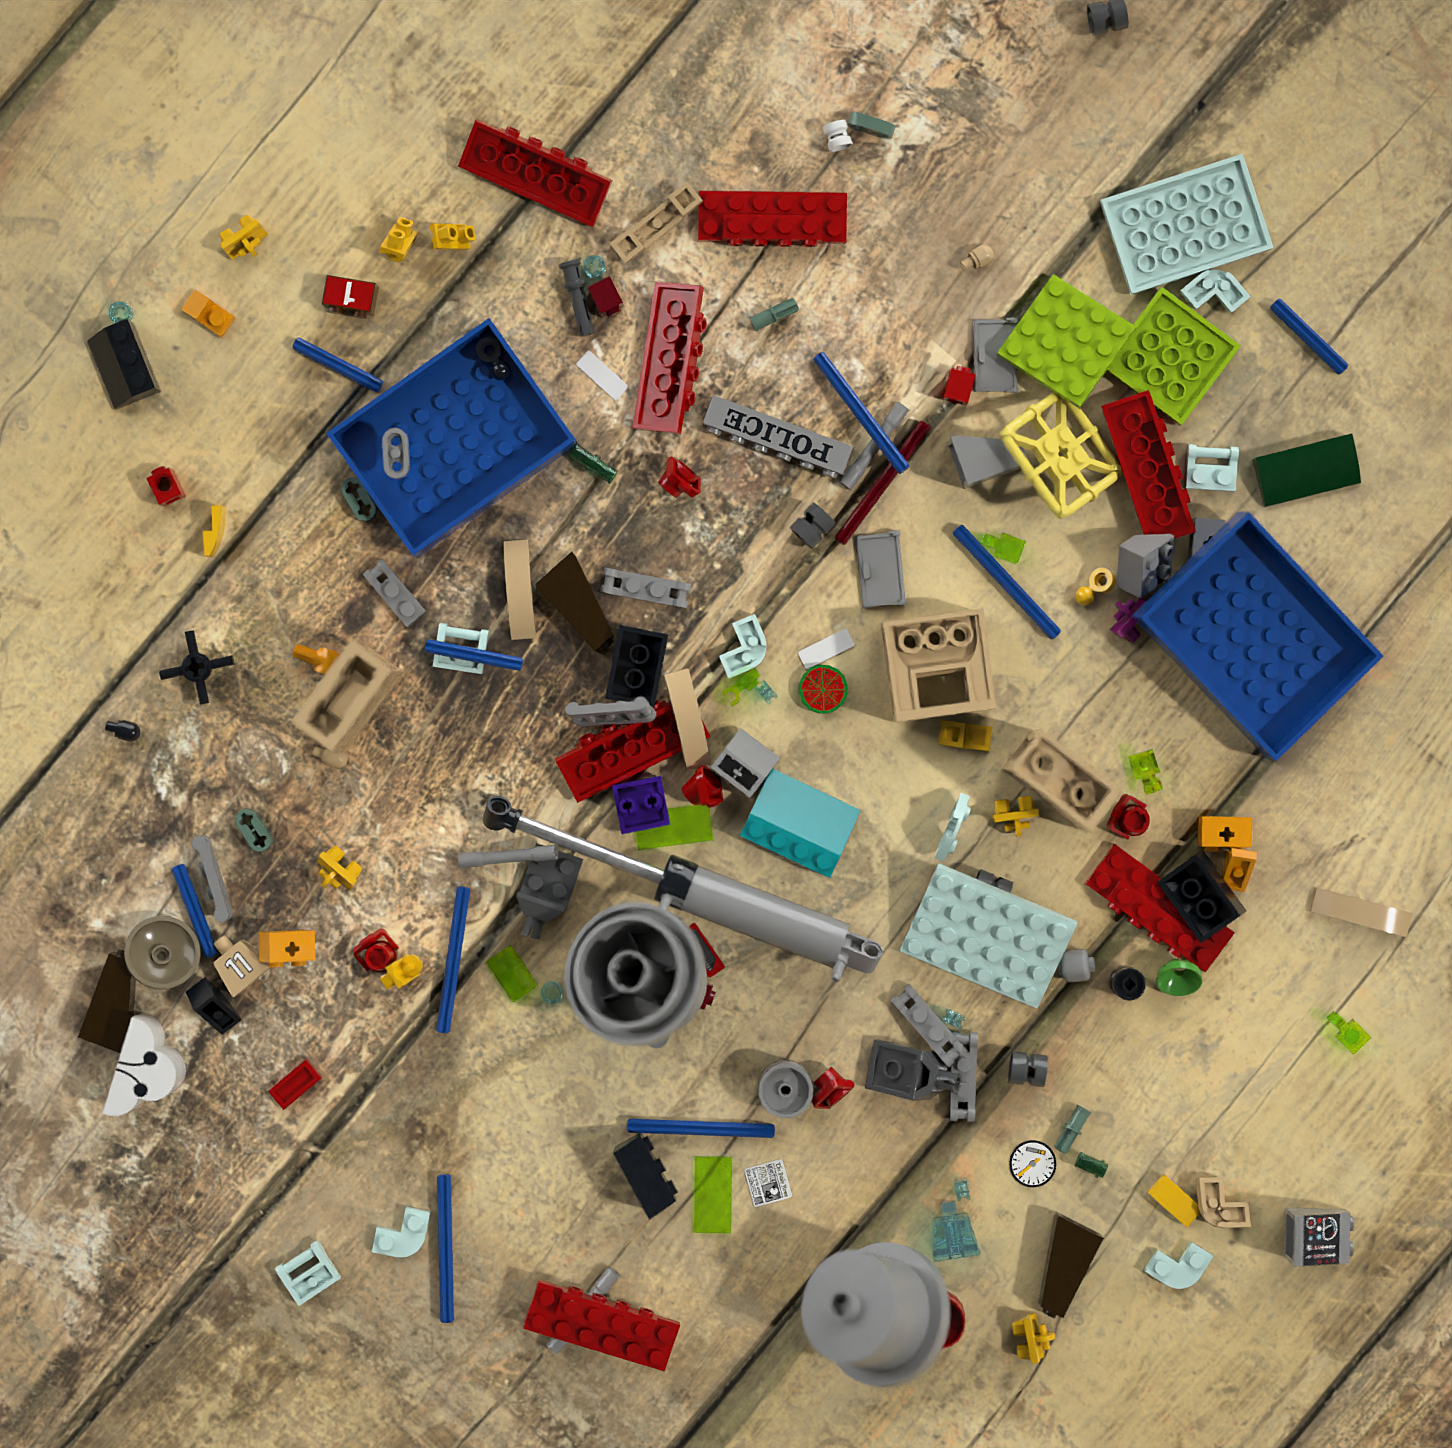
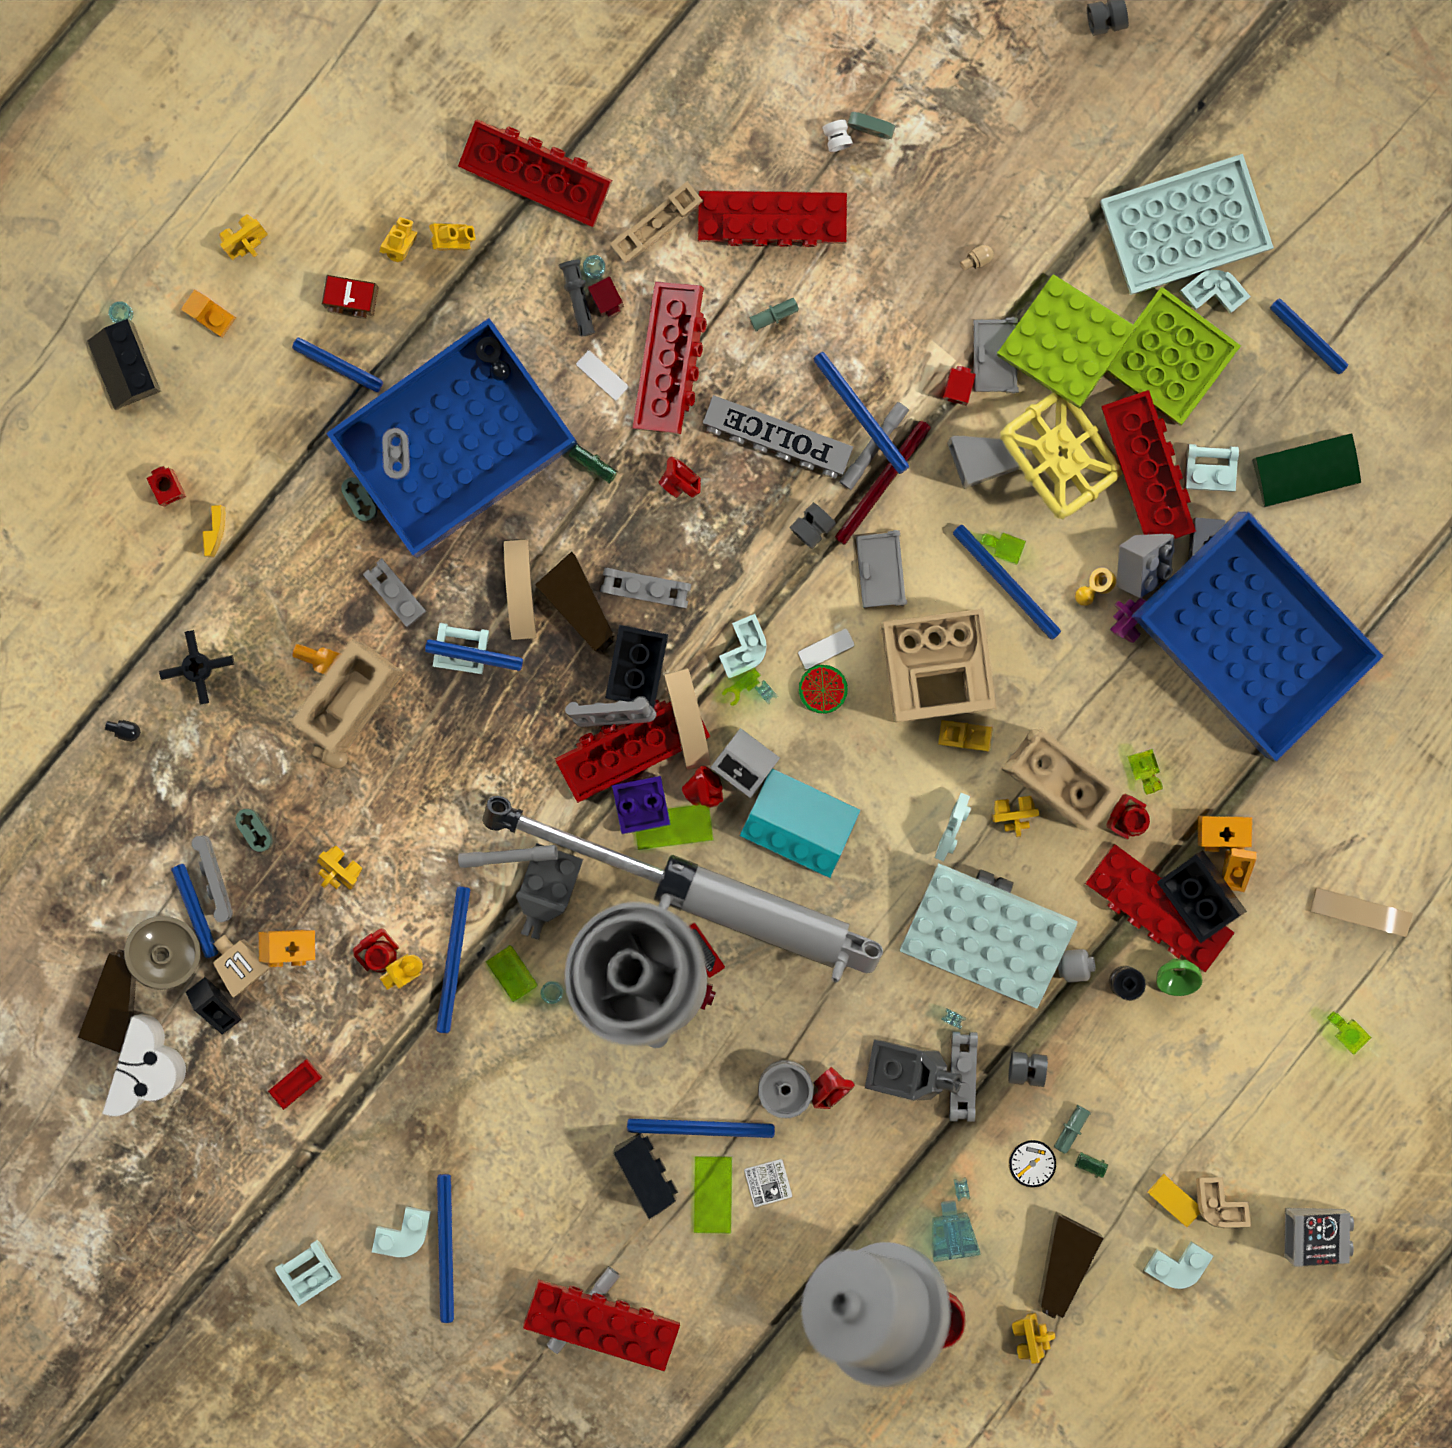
(928, 1025): light grey plate -> none

